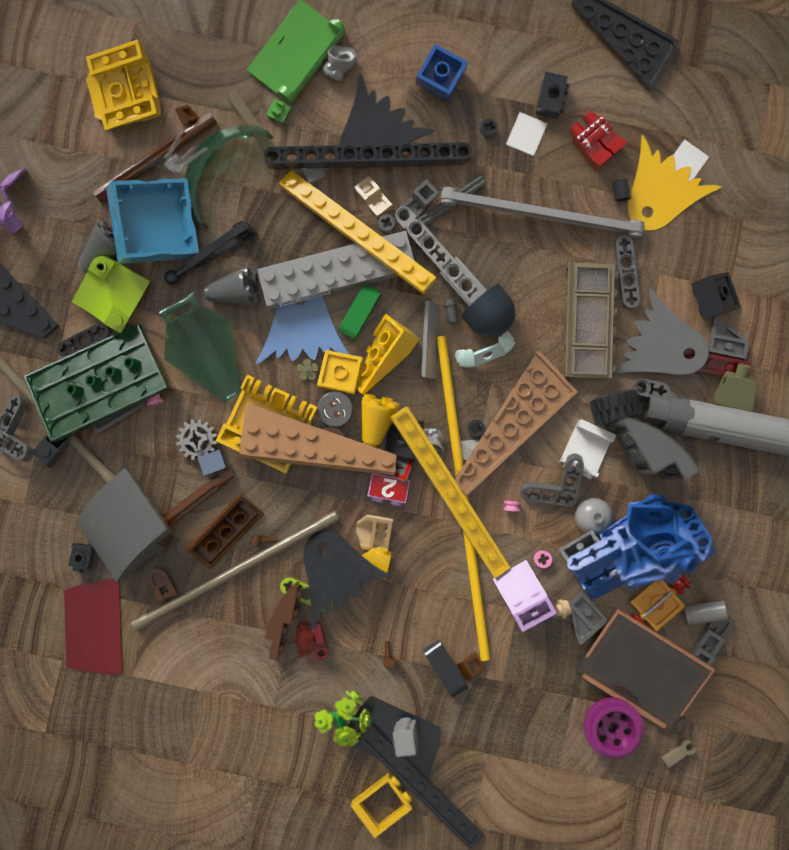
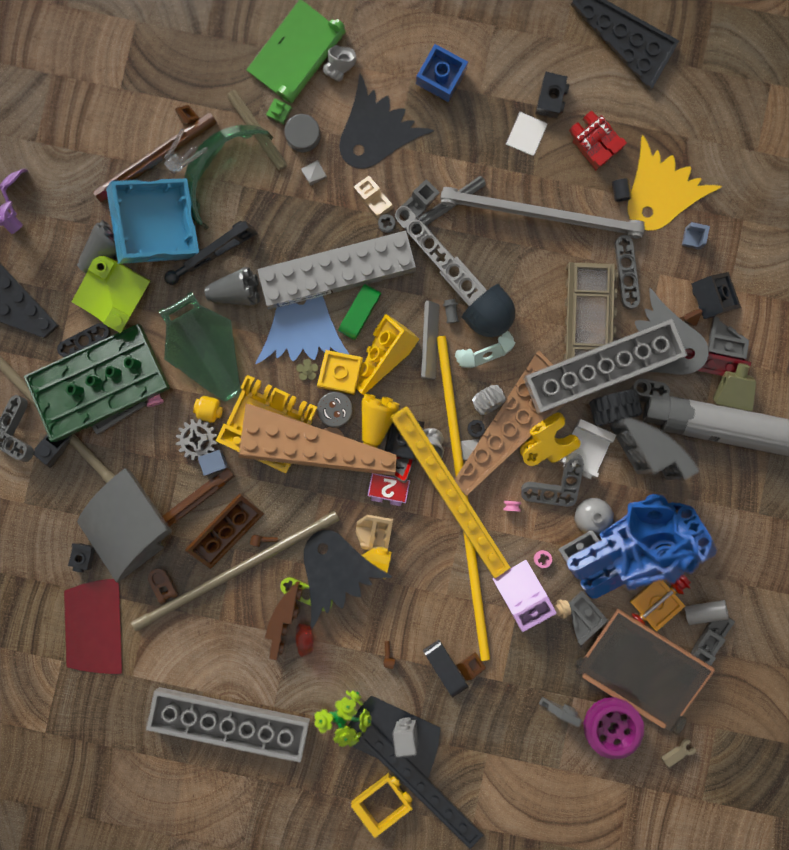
(123, 85): yellow slope -> none
(207, 409): none -> yellow head
(228, 724): none -> light grey brick
(302, 133): none -> dark grey head
(318, 635): dark red plate -> none
(358, 151): black beam -> none
(358, 232): yellow plate -> none
(488, 399): none -> light grey gear
(491, 133): black bush -> none
(545, 444): none -> yellow piece
(564, 712): none -> dark grey wing
(605, 366): none -> light grey brick
(689, 156): white sticker -> none
(692, 317): none -> reddish brown slope
(695, 235): none -> sand blue panel

